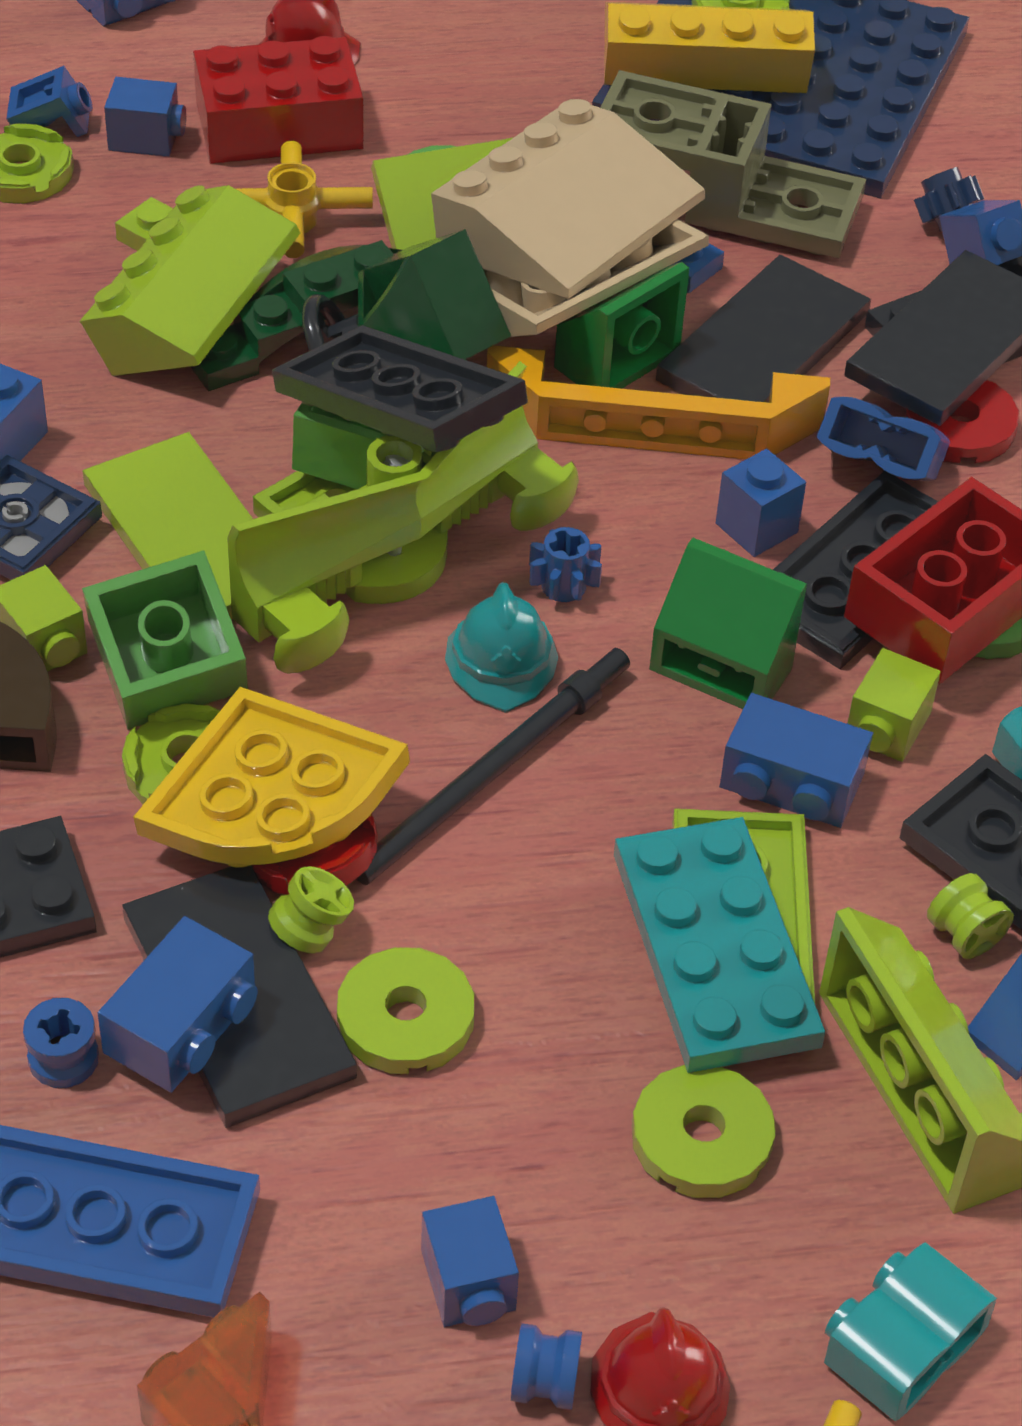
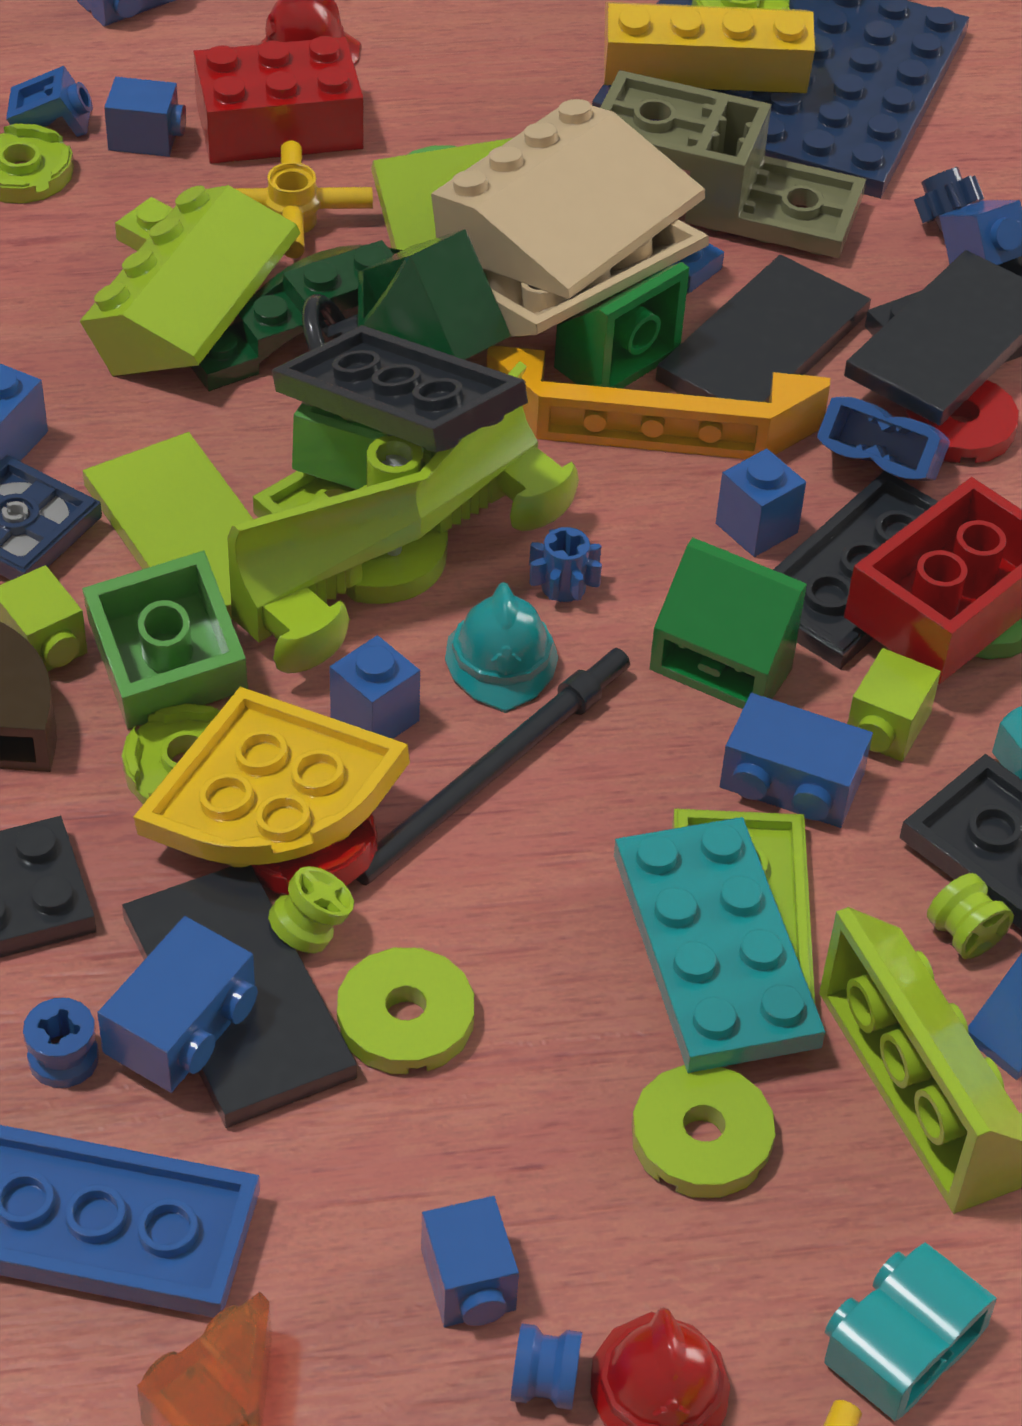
(375, 689): none -> blue brick

